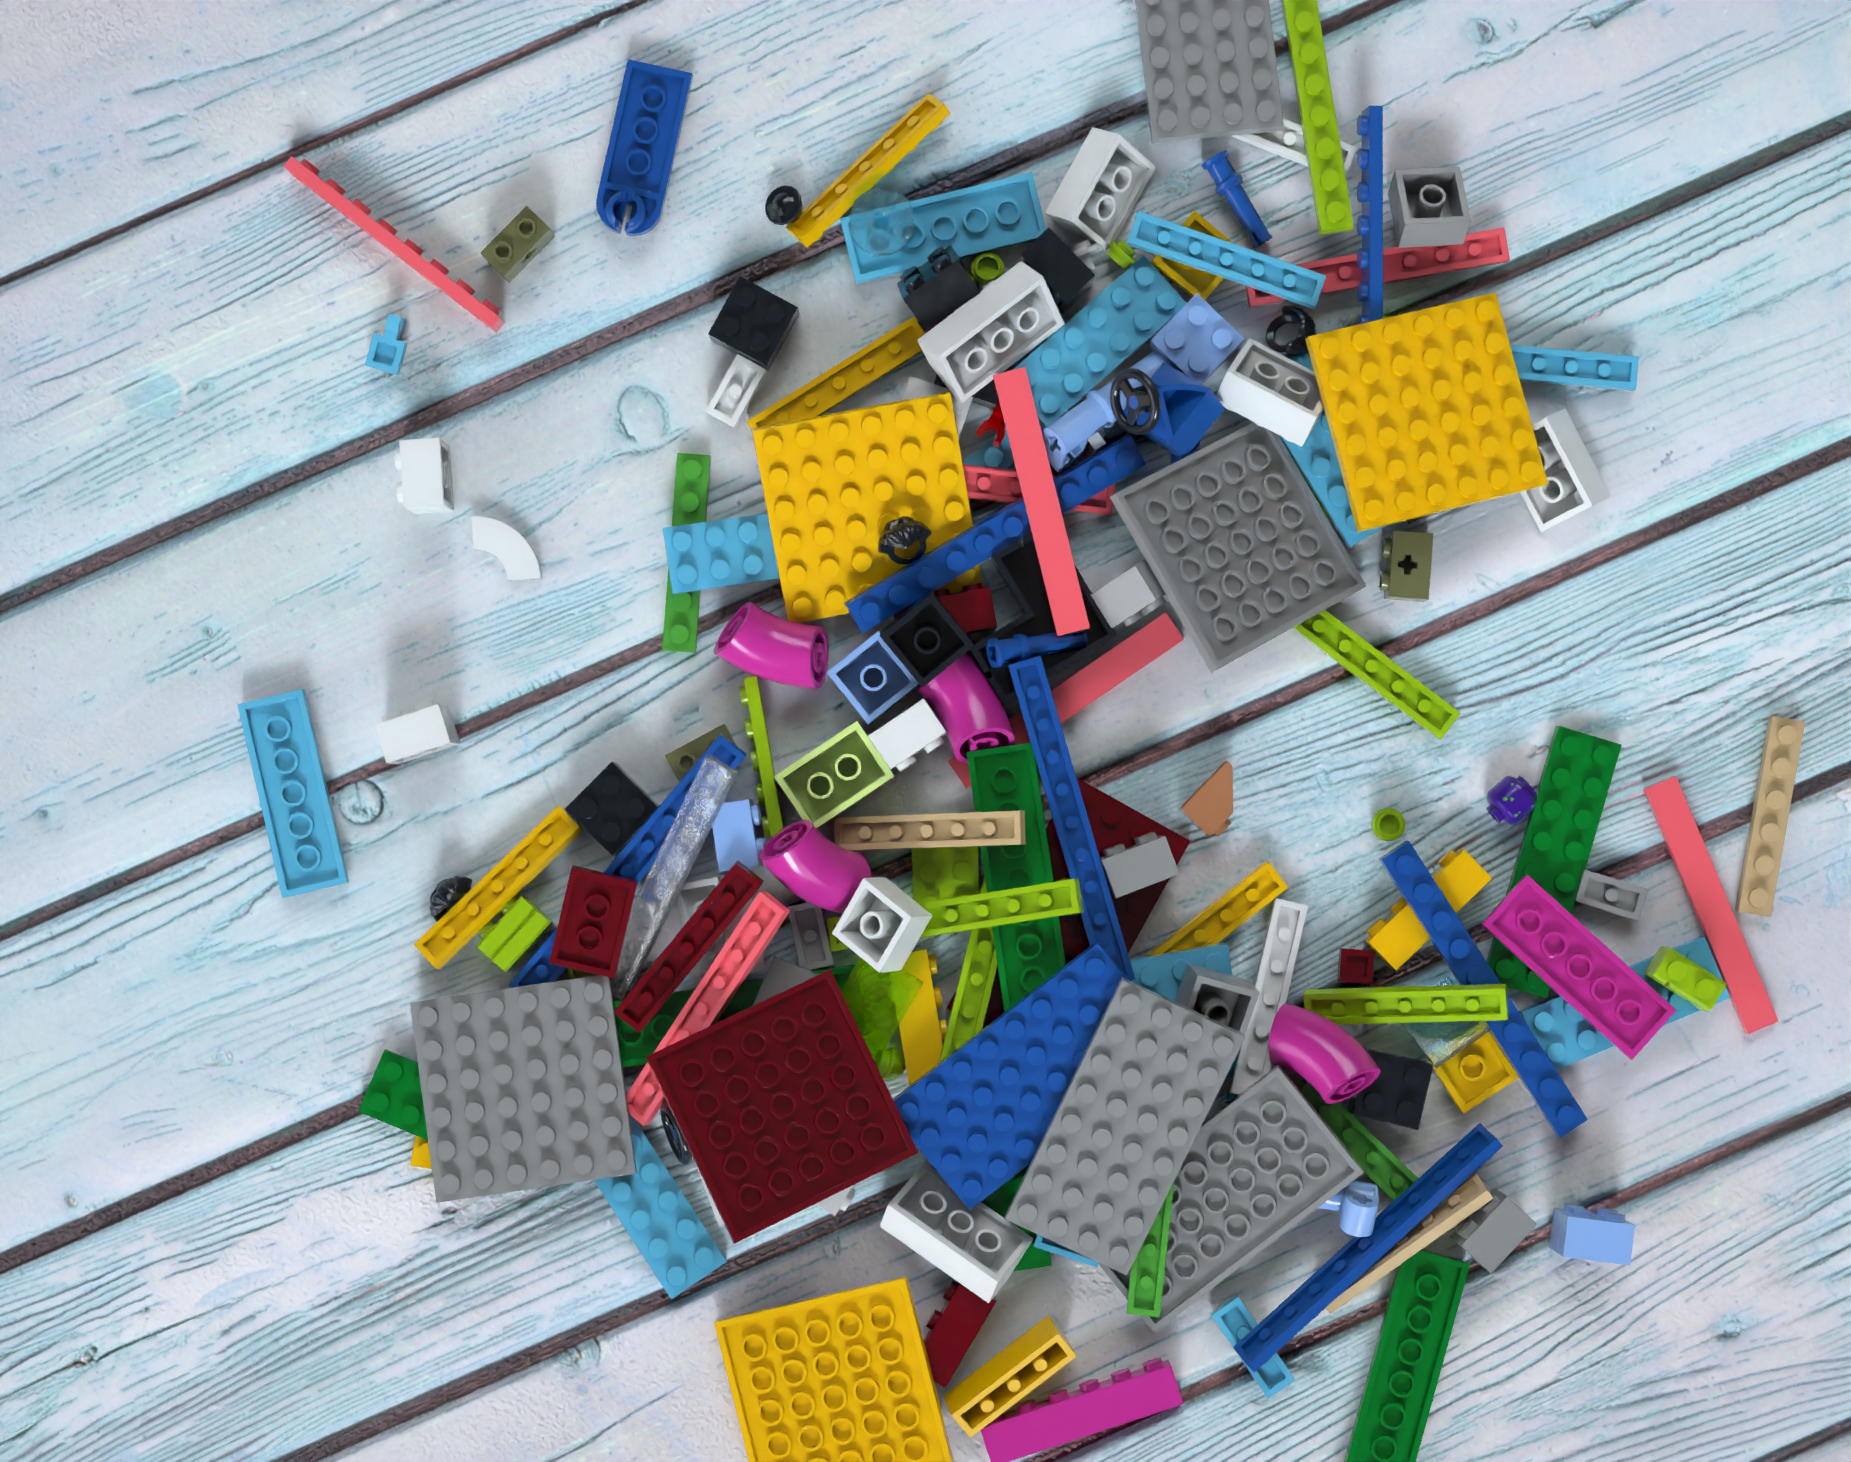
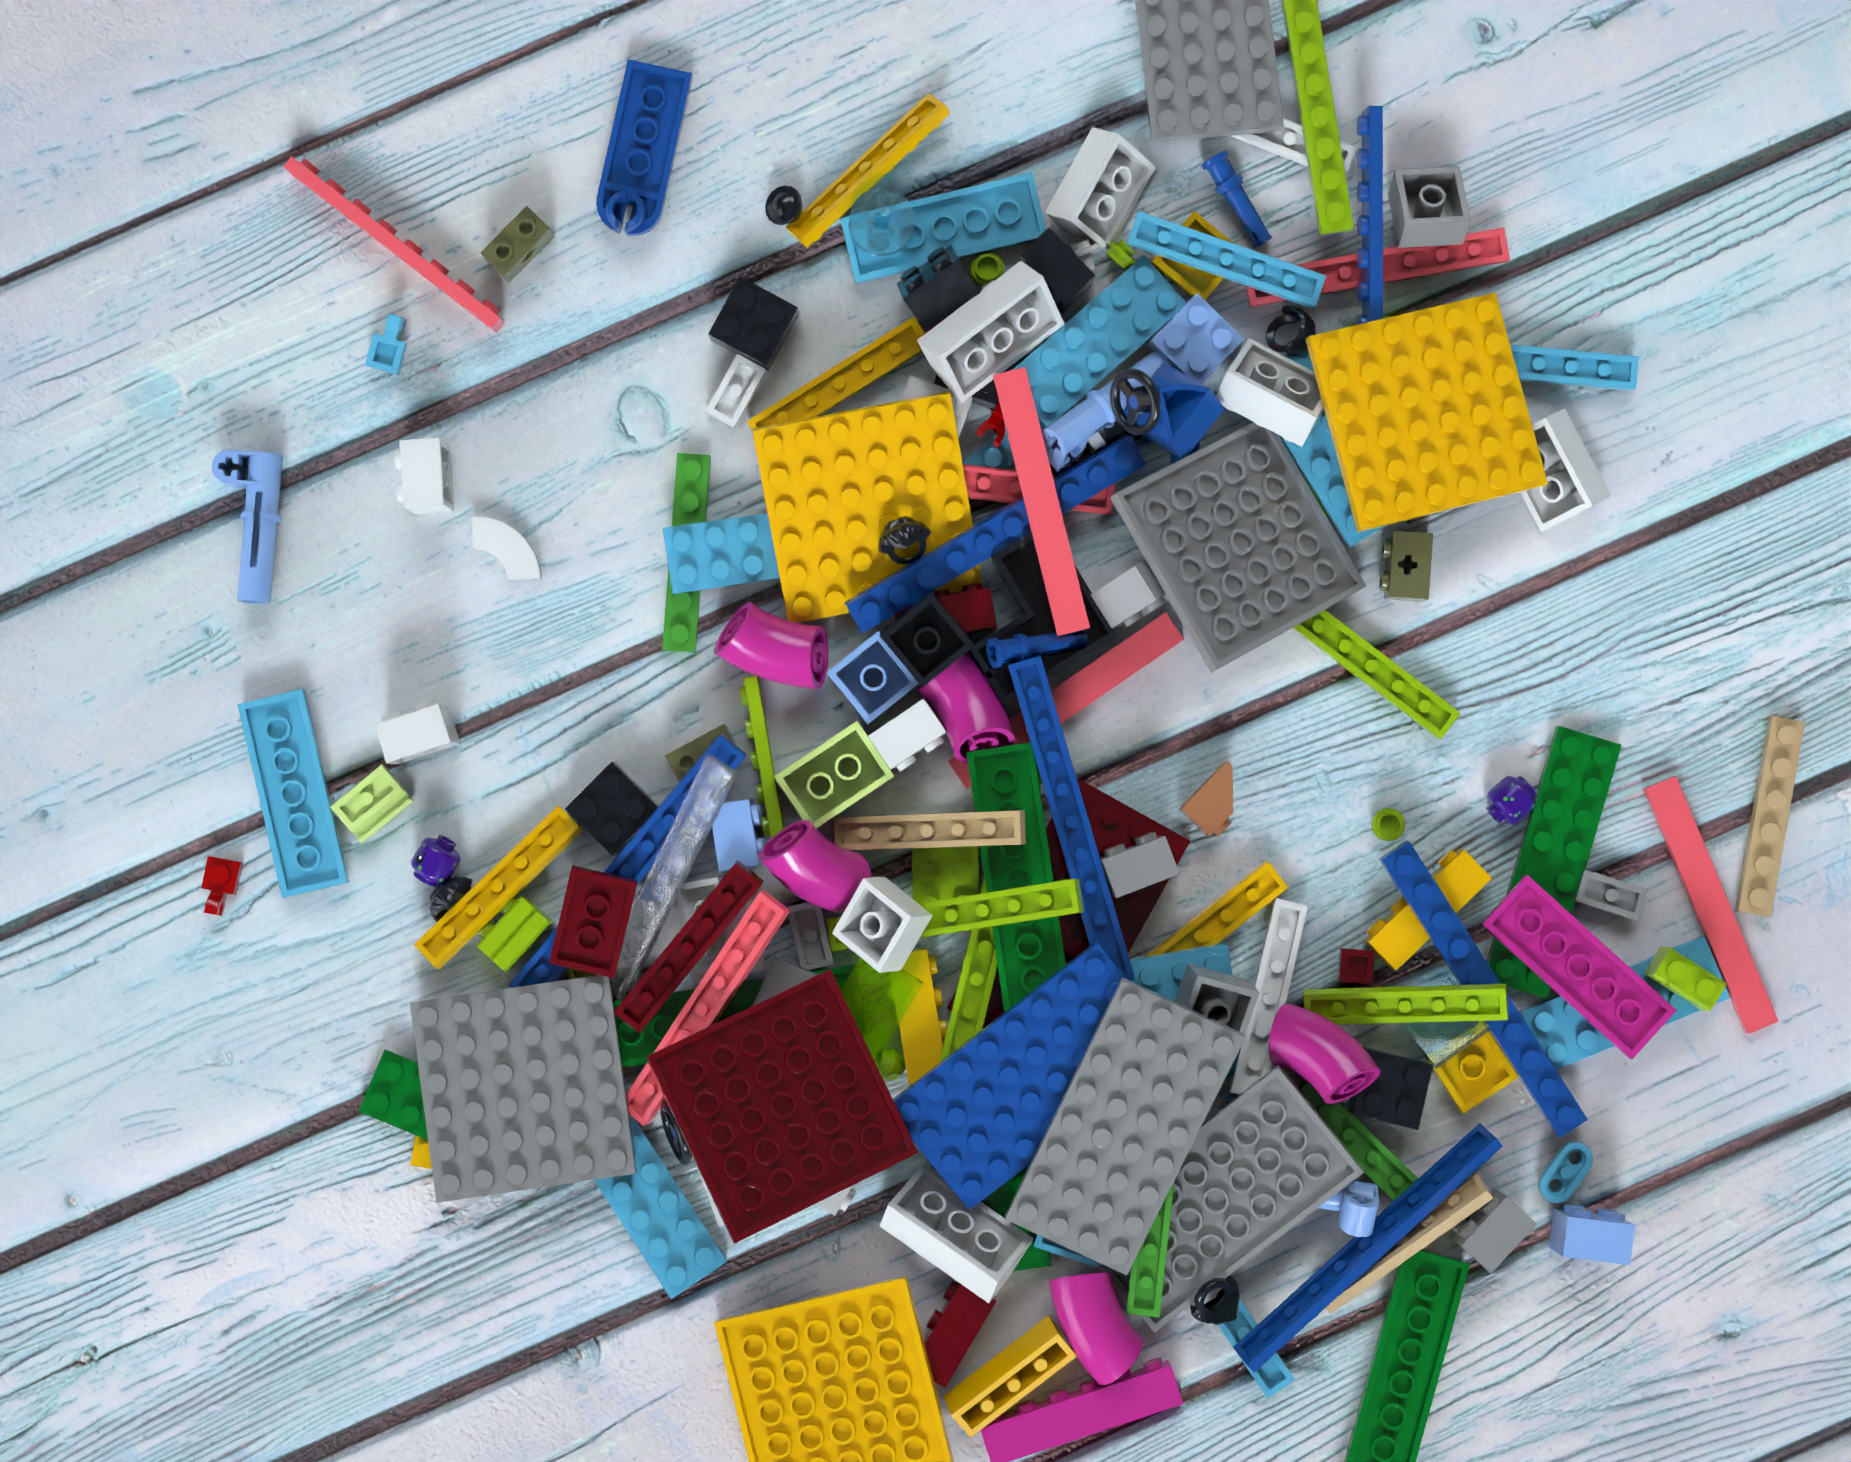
(220, 877): none -> red plate
(259, 517): none -> light blue piece
(371, 803): none -> yellowish green plate
(435, 860): none -> dark purple head
(1096, 1325): none -> dark pink brick
(1221, 1308): none -> black piece
(1568, 1174): none -> medium azure plate

